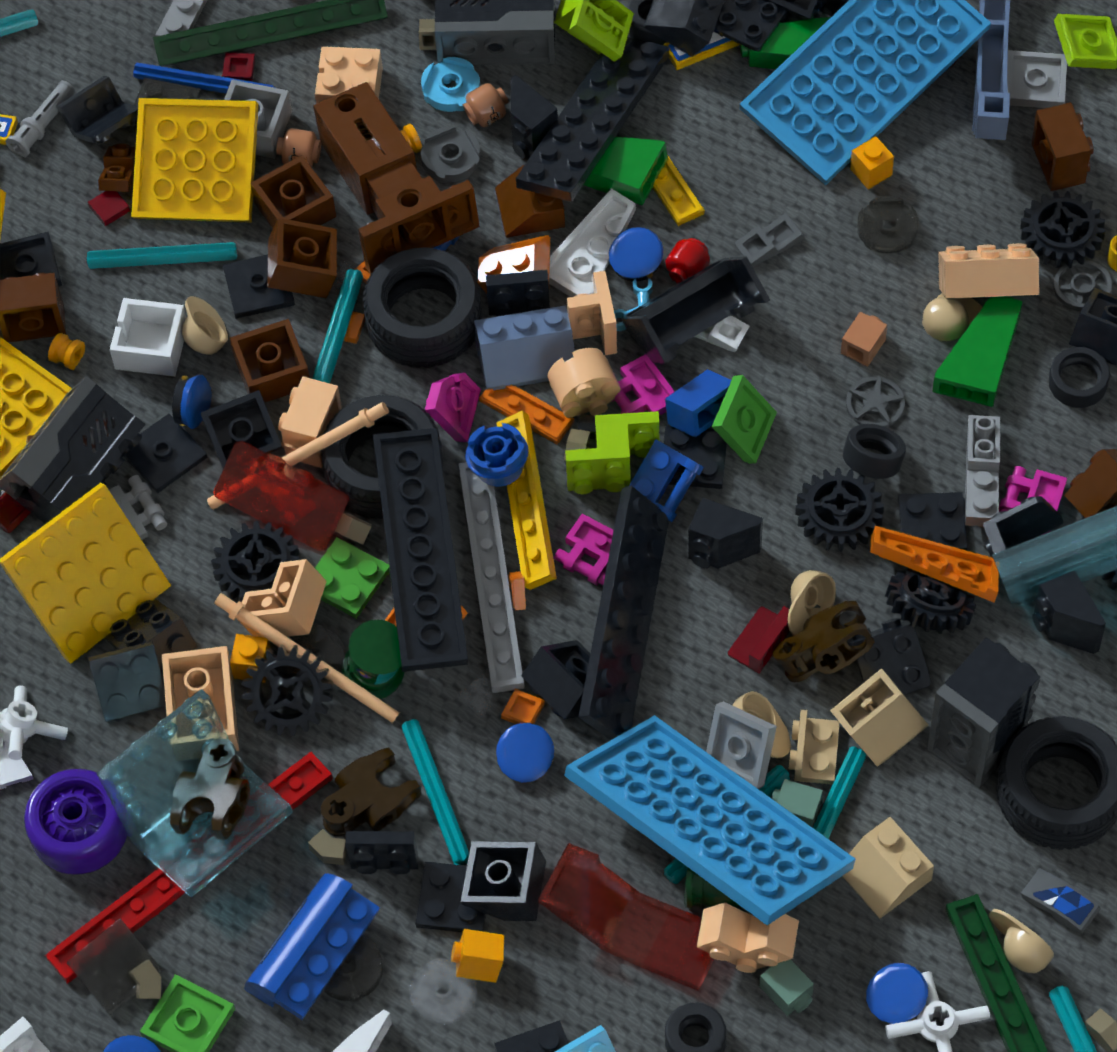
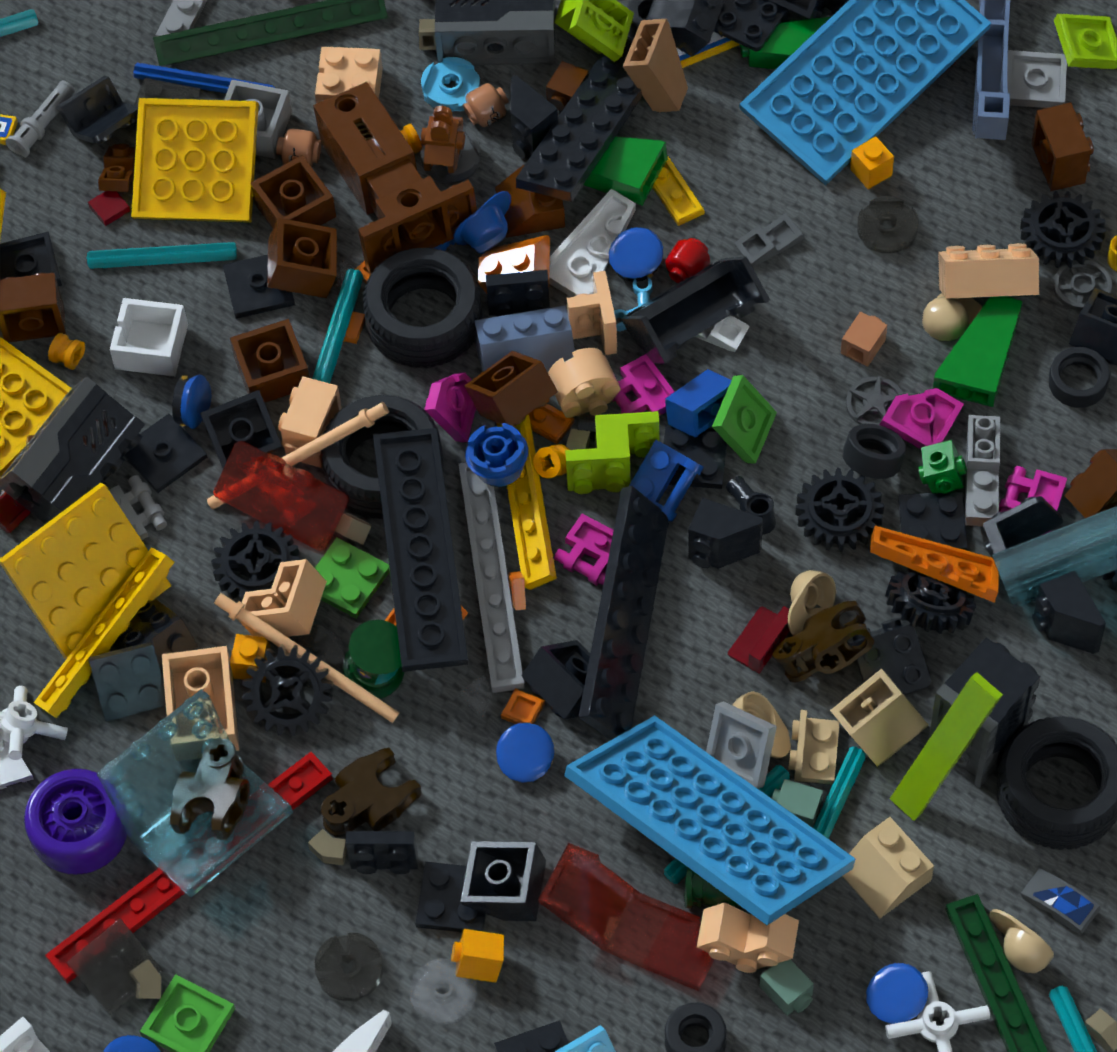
(104, 632): none -> yellow plate
(203, 327): tan cap -> none
(239, 66): dark red tile -> none
(312, 946): blue brick -> none
(436, 792): teal axle -> none
(443, 139): none -> dark orange hinge
(485, 226): none -> blue piece
(511, 389): none -> reddish brown brick
(557, 455): none -> light orange wheel
(564, 84): none -> reddish brown brick
(656, 66): none -> medium nougat slope
(753, 502): none -> black pin
(922, 417): none -> dark pink plate
(942, 474): none -> green brick
(946, 746): none -> lime tile

